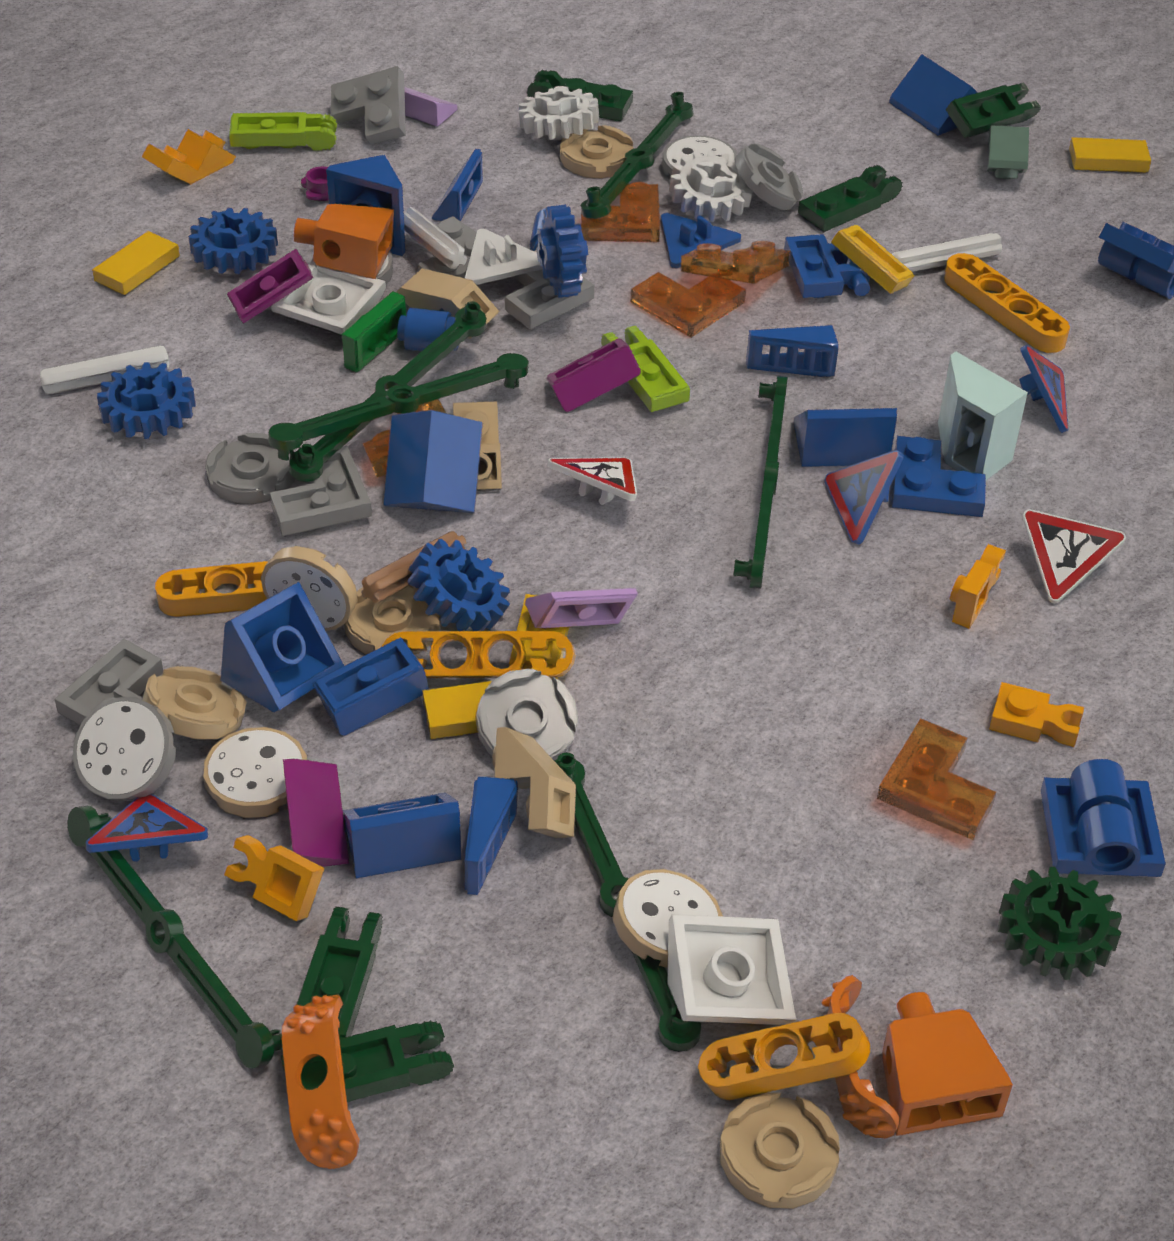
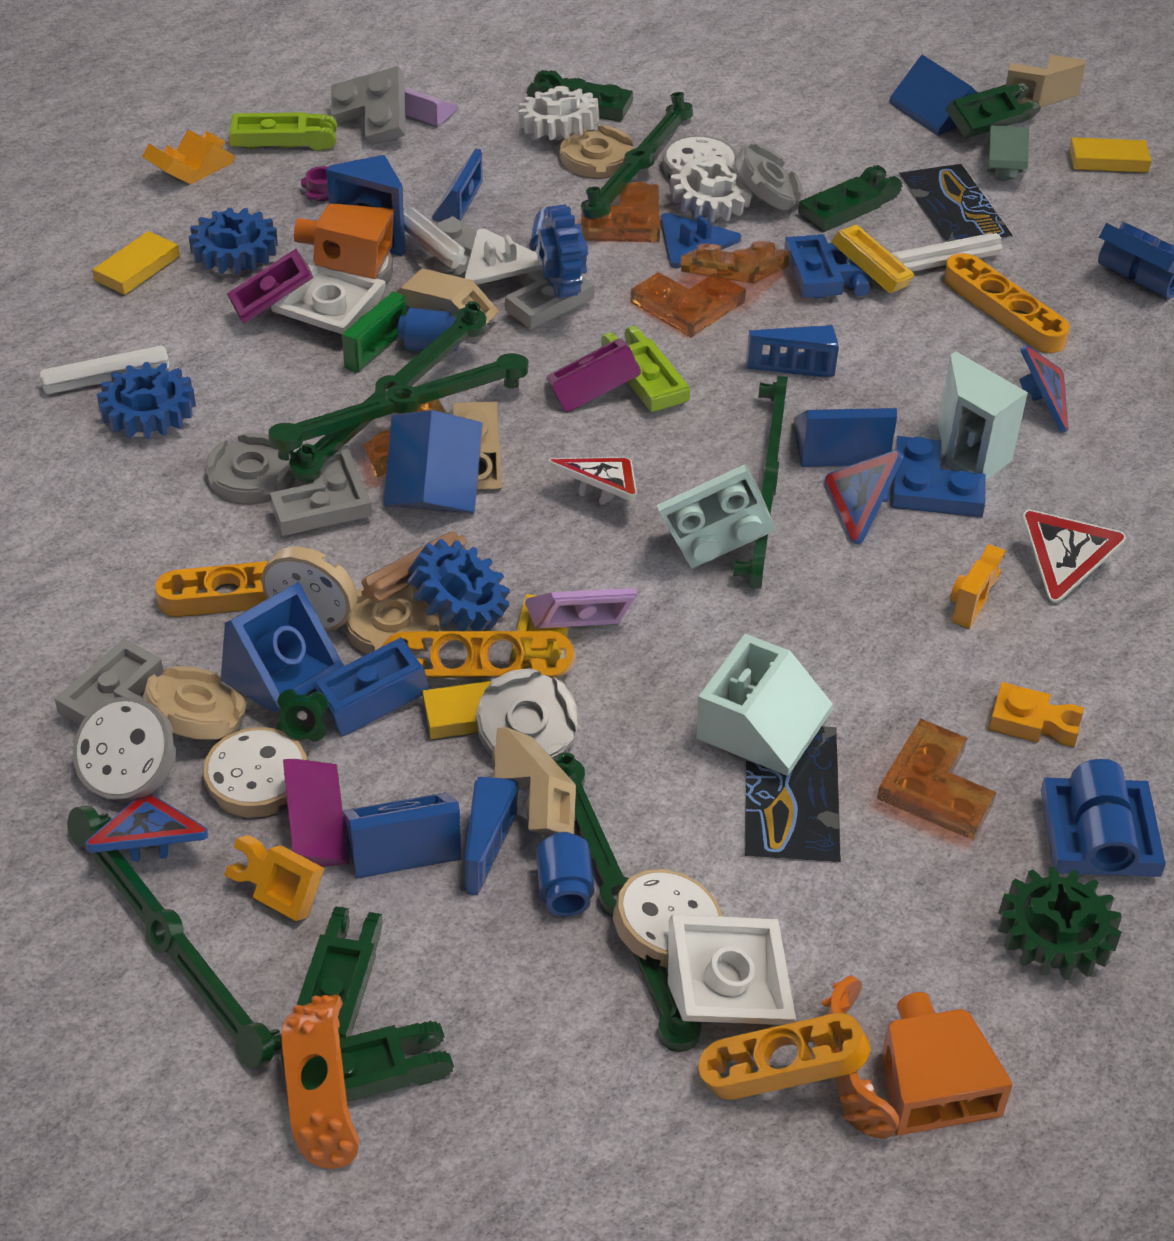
(298, 729): none -> dark green plate
(565, 873): none -> blue brick
(717, 516): none -> light aqua slope
(762, 706): none -> light aqua slope
(779, 1150): tan tile -> none
(796, 812): none -> black sticker
(954, 202): none -> black sticker
(1049, 85): none -> tan slope

